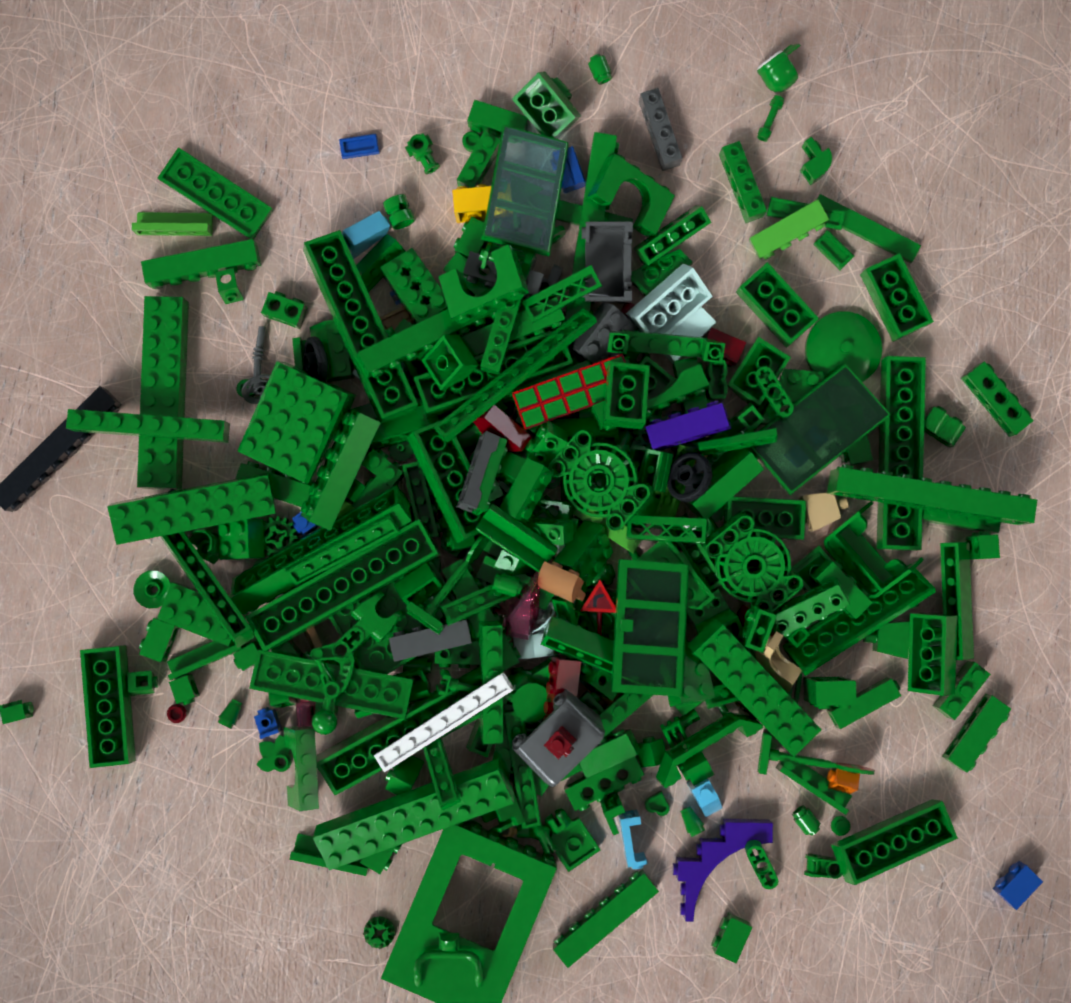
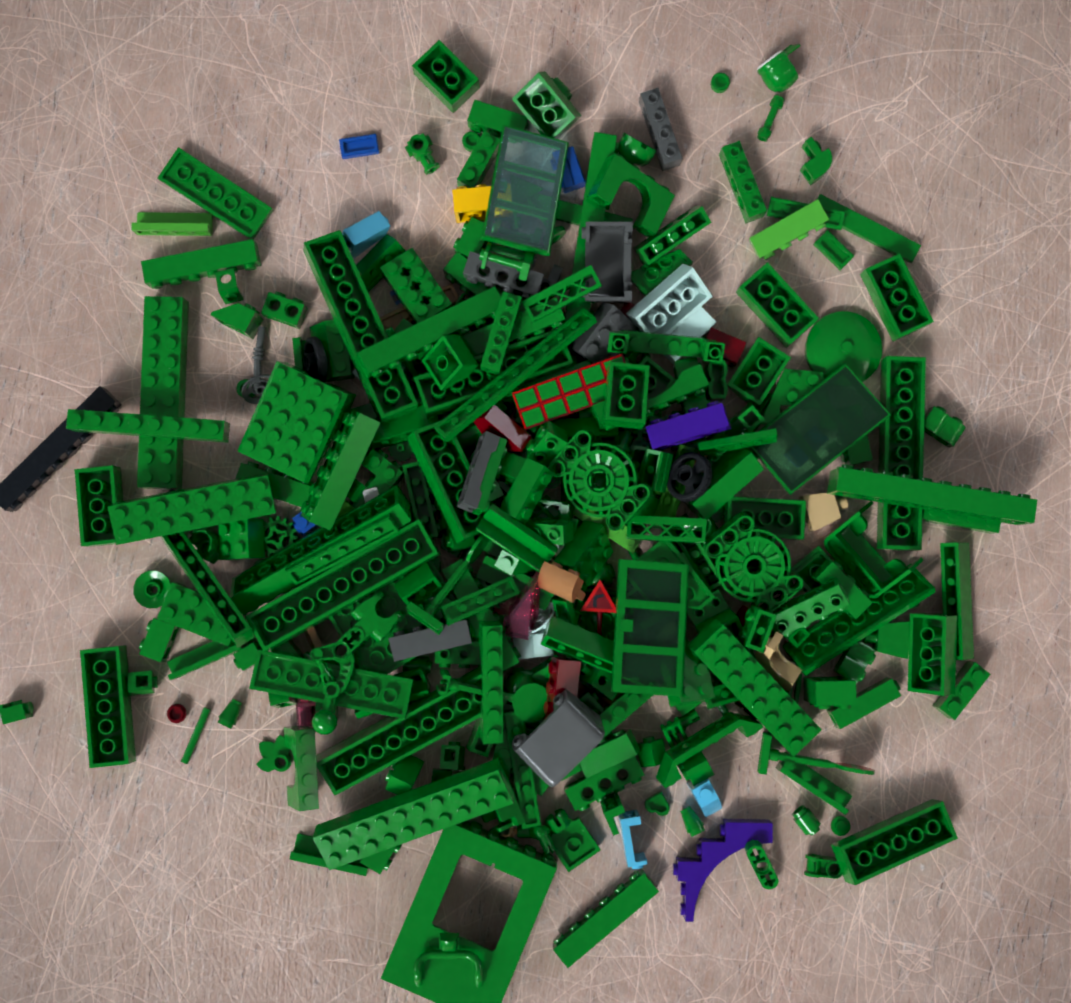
(95, 491): none -> green brick
(184, 689): green brick -> none
(195, 736): none -> green bar
(240, 318): none -> green slope
(274, 723): blue brick -> none
(370, 493): none -> white sticker
(380, 923): green gear -> none
(398, 209): green wheel -> none
(441, 774): green tile -> none
(444, 722): white tile -> none
(446, 76): none -> green brick
(447, 760): none -> green brick
(507, 584): green brick -> none
(508, 287): green arch -> none
(560, 743): dark red brick -> none
(600, 69): green brick -> none
(635, 151): none -> green cylinder
(720, 82): none -> green tile
(731, 937): green brick -> none
(786, 401): green beam -> none
(843, 781): orange brick -> none
(854, 661): none -> green brick
(977, 732): green brick -> none
(983, 545): green brick -> none
(986, 396): green brick -> none
(1017, 885): blue brick -> none

